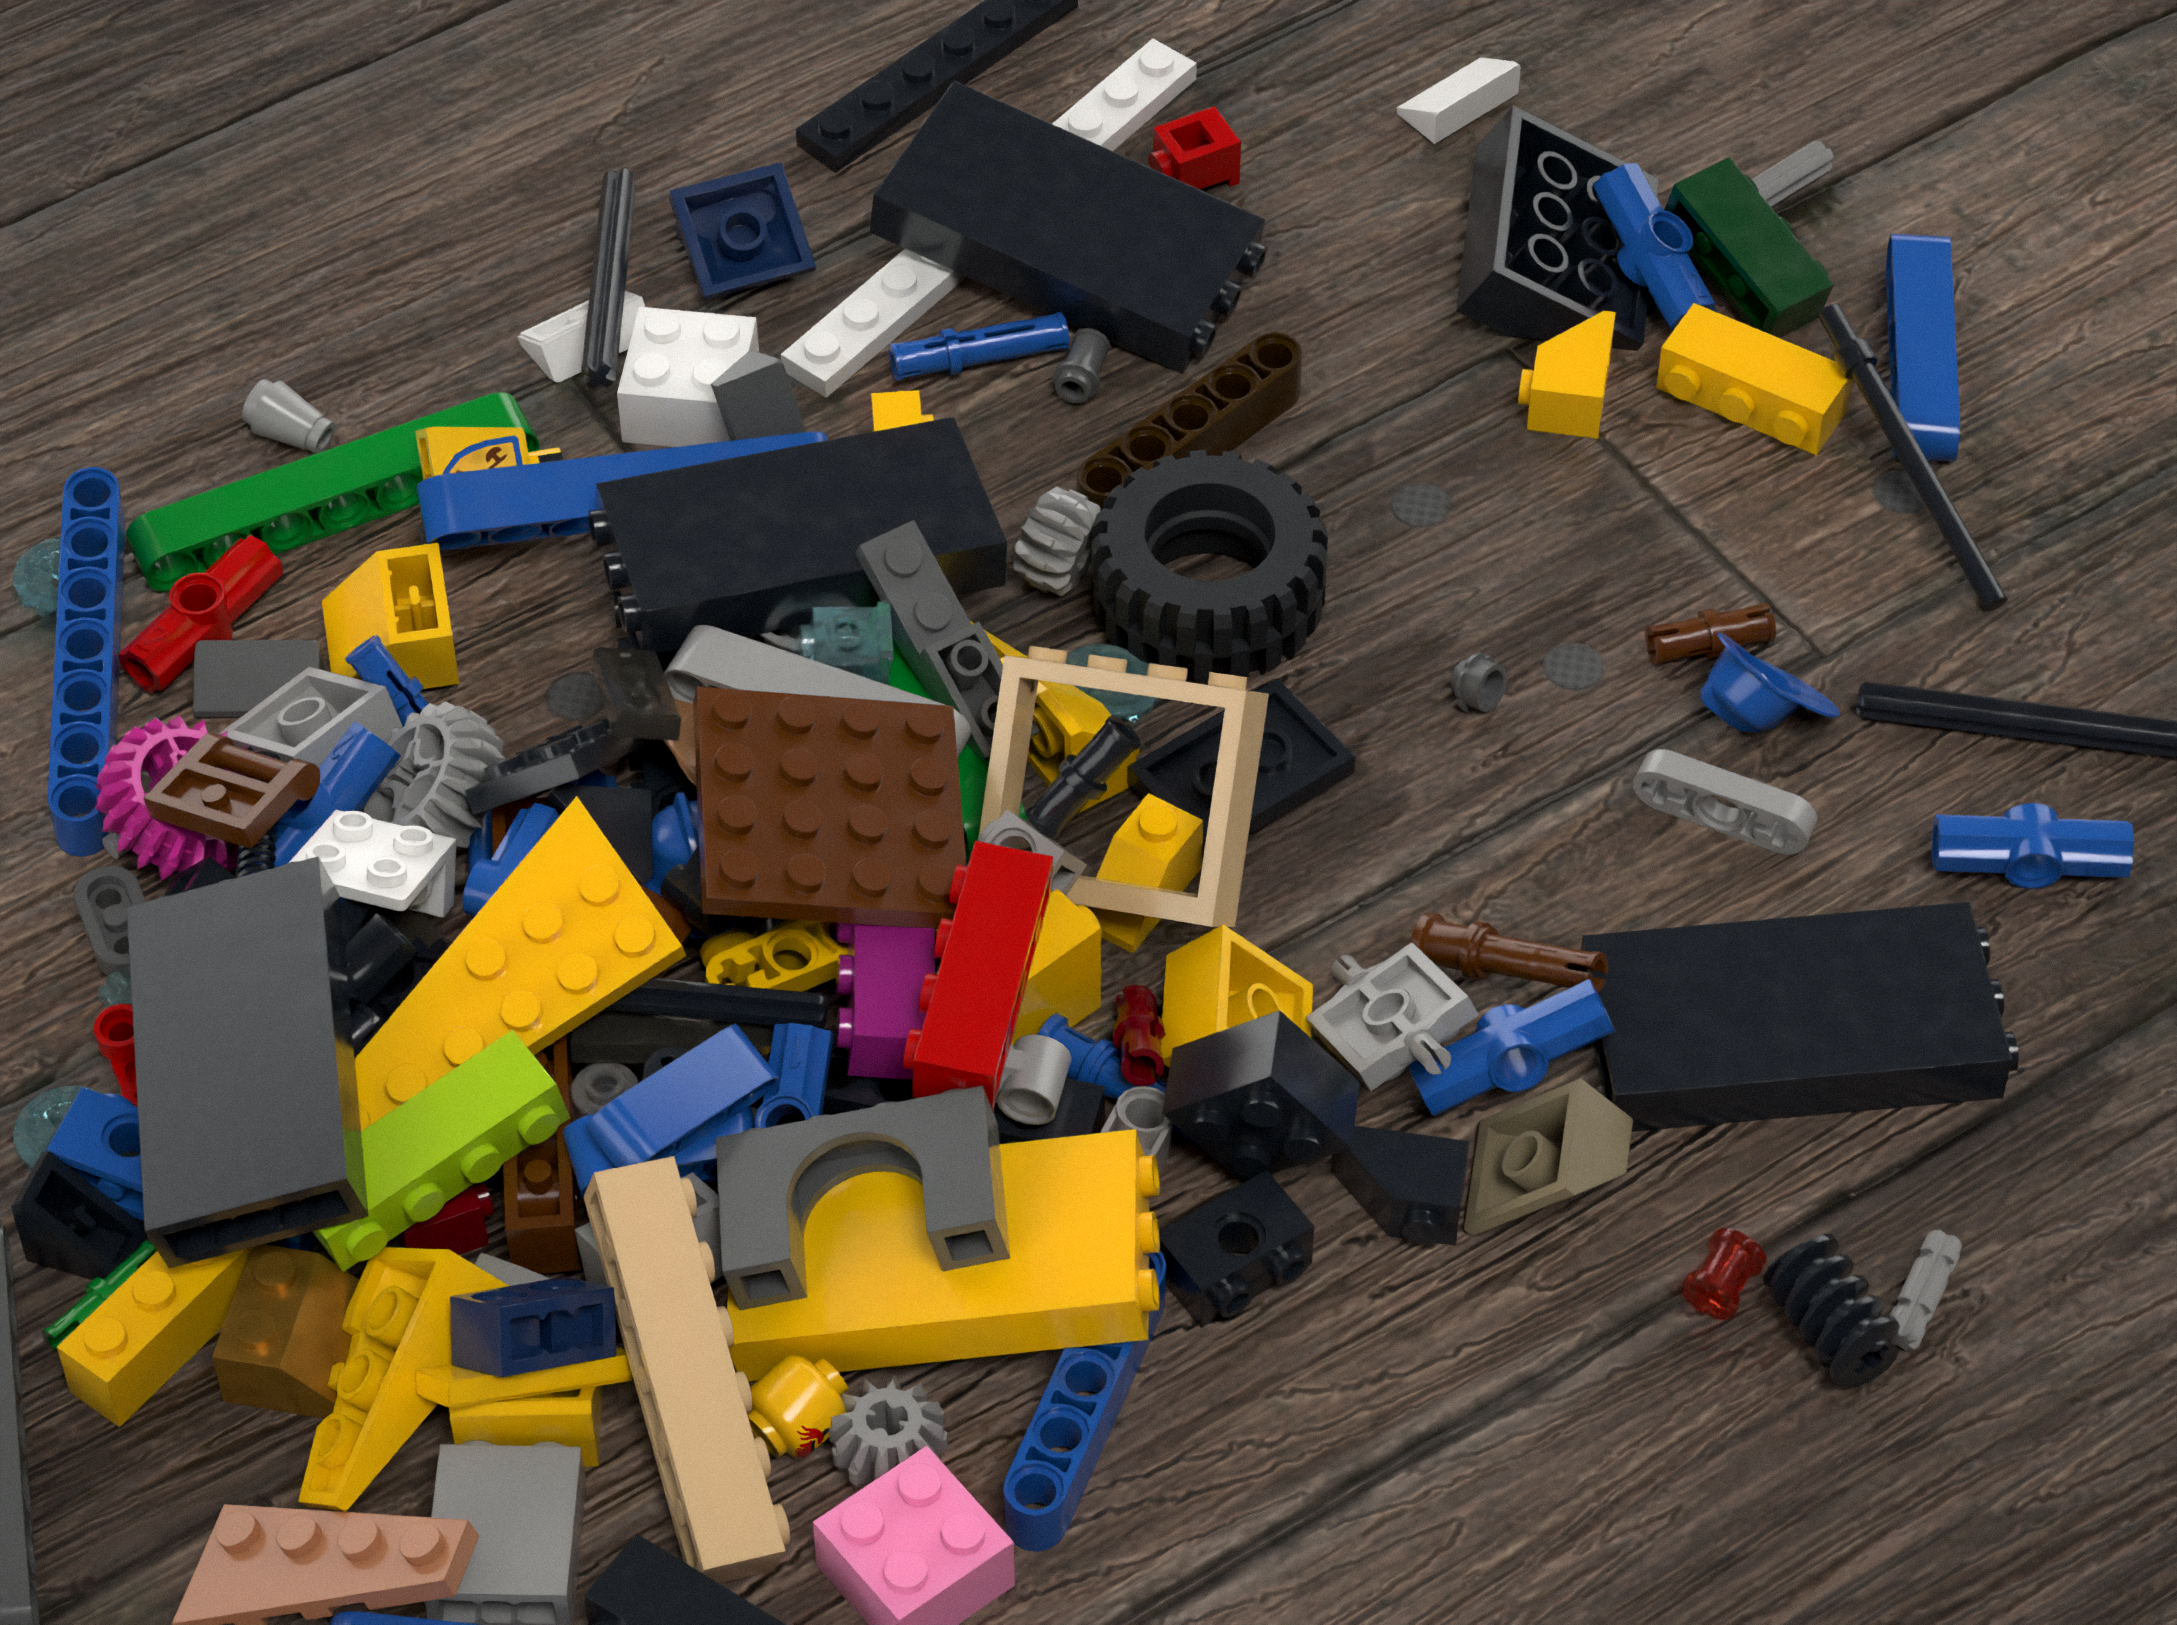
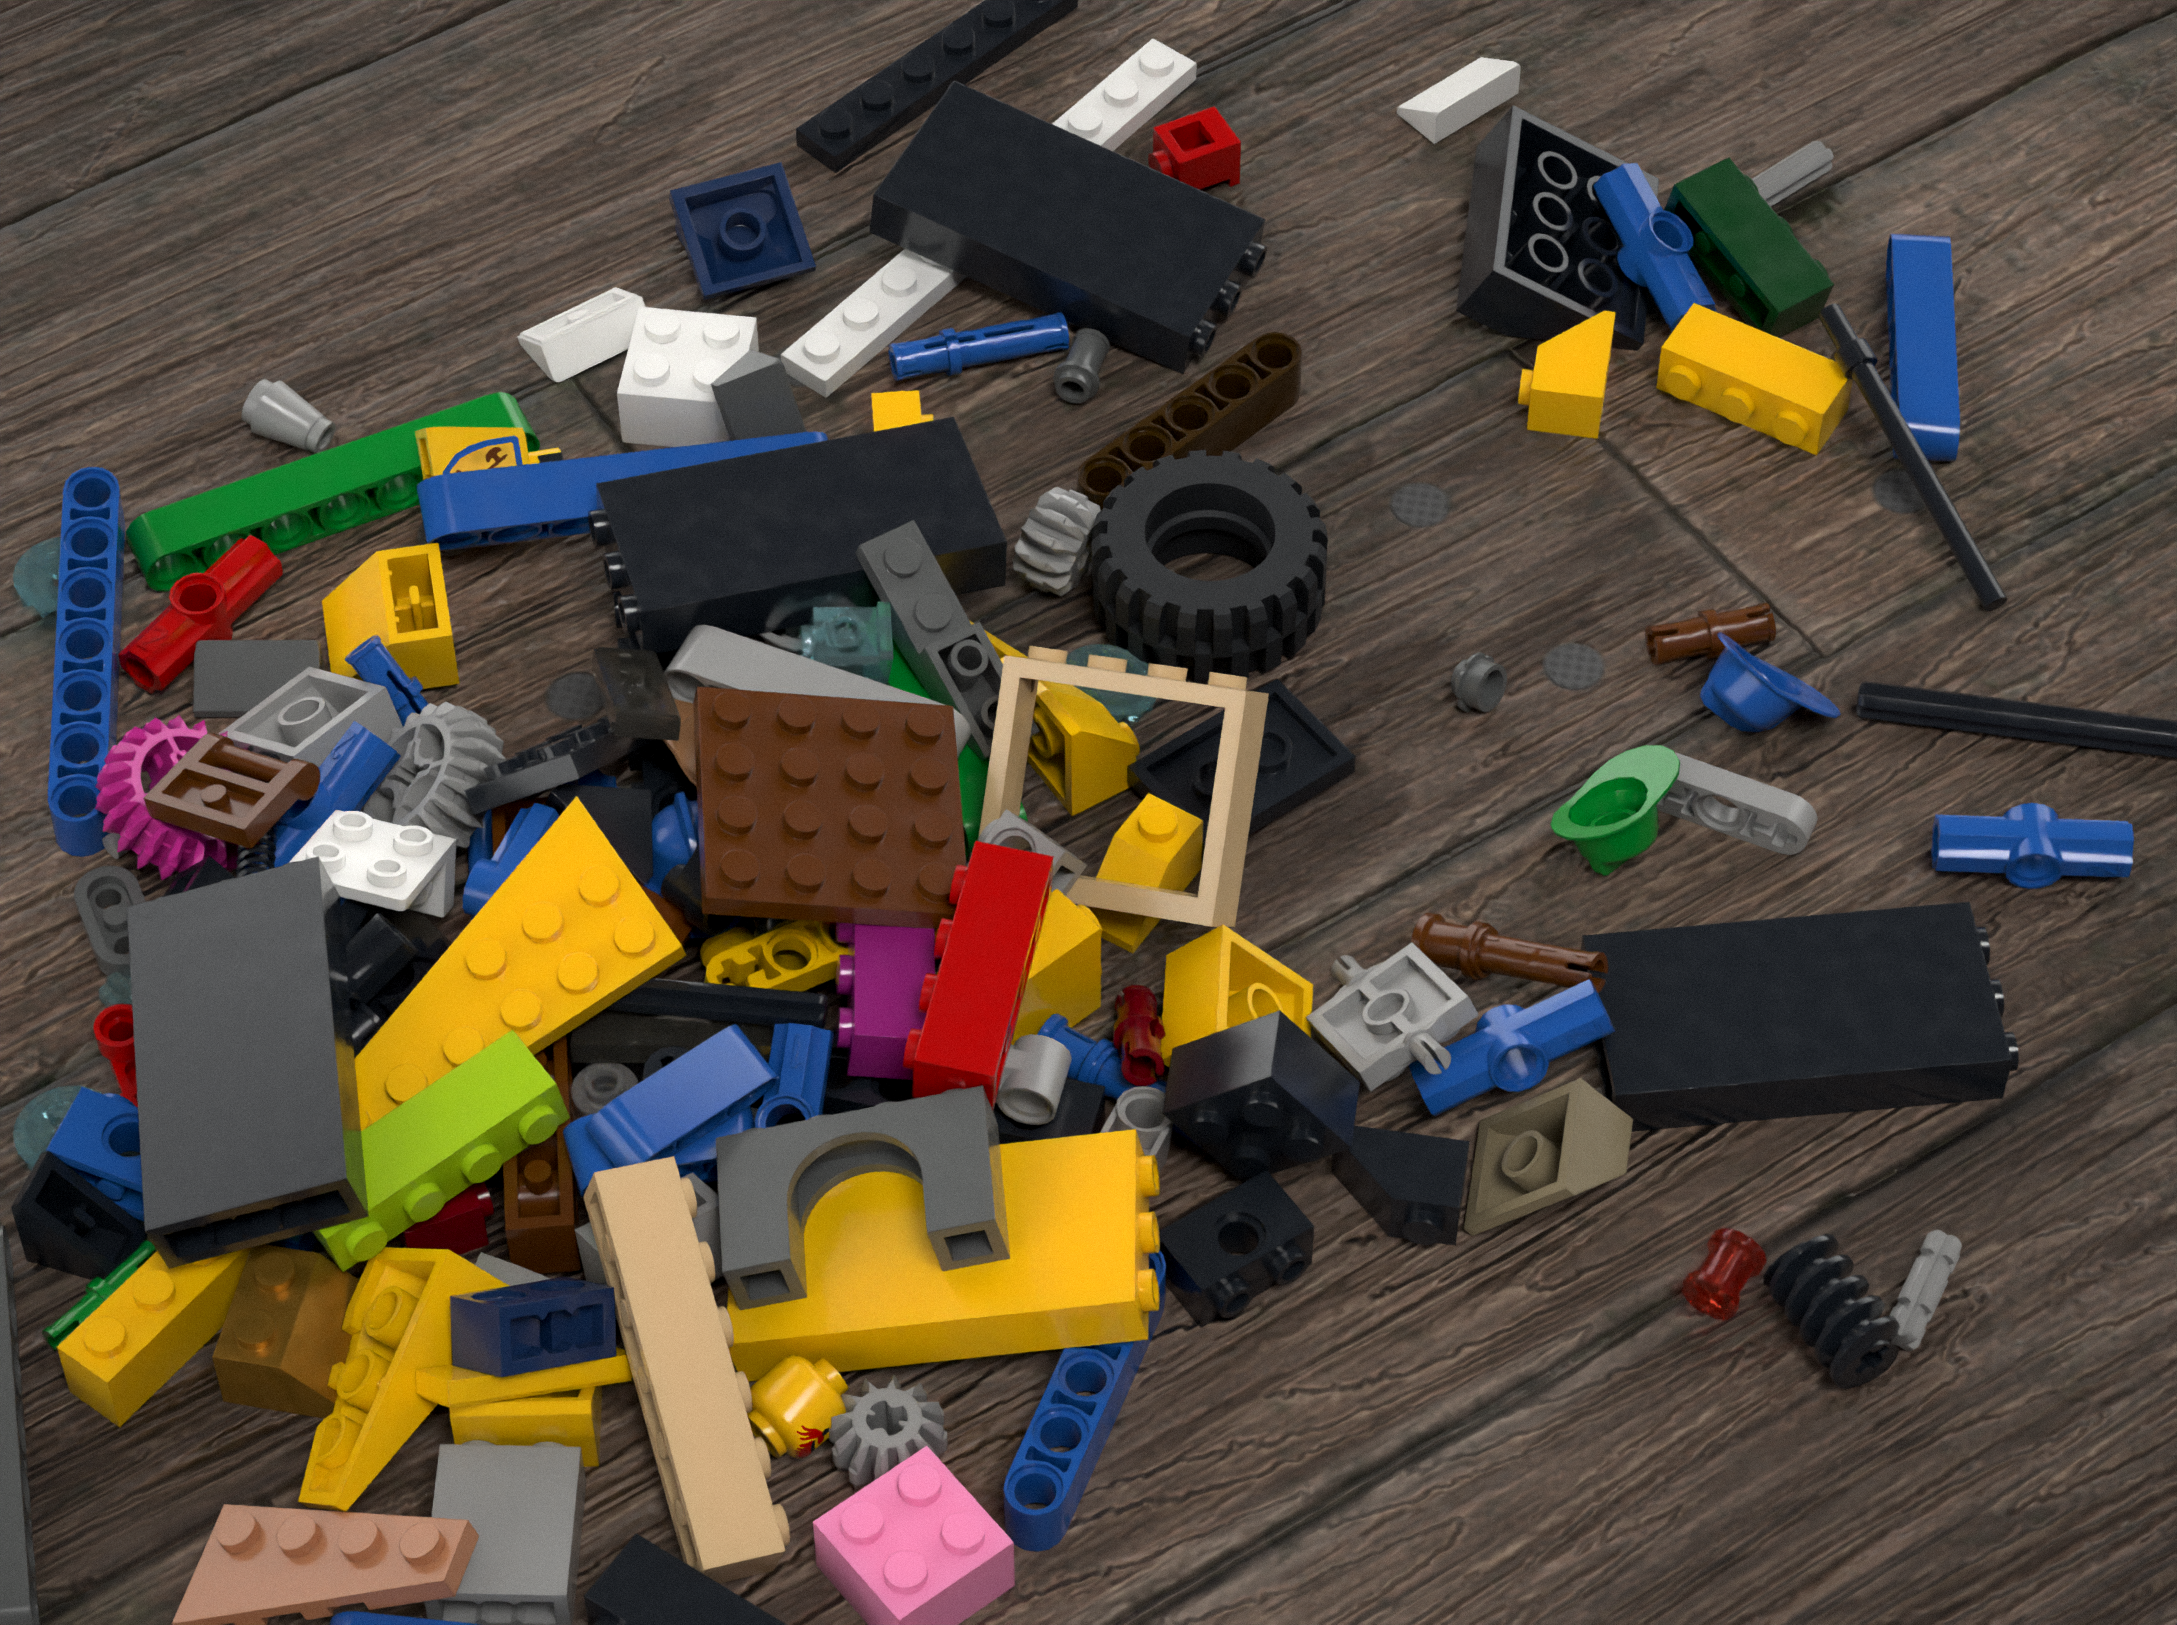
(608, 279): black axle -> none
(1083, 777): black pin -> none
(1617, 807): none -> green piece

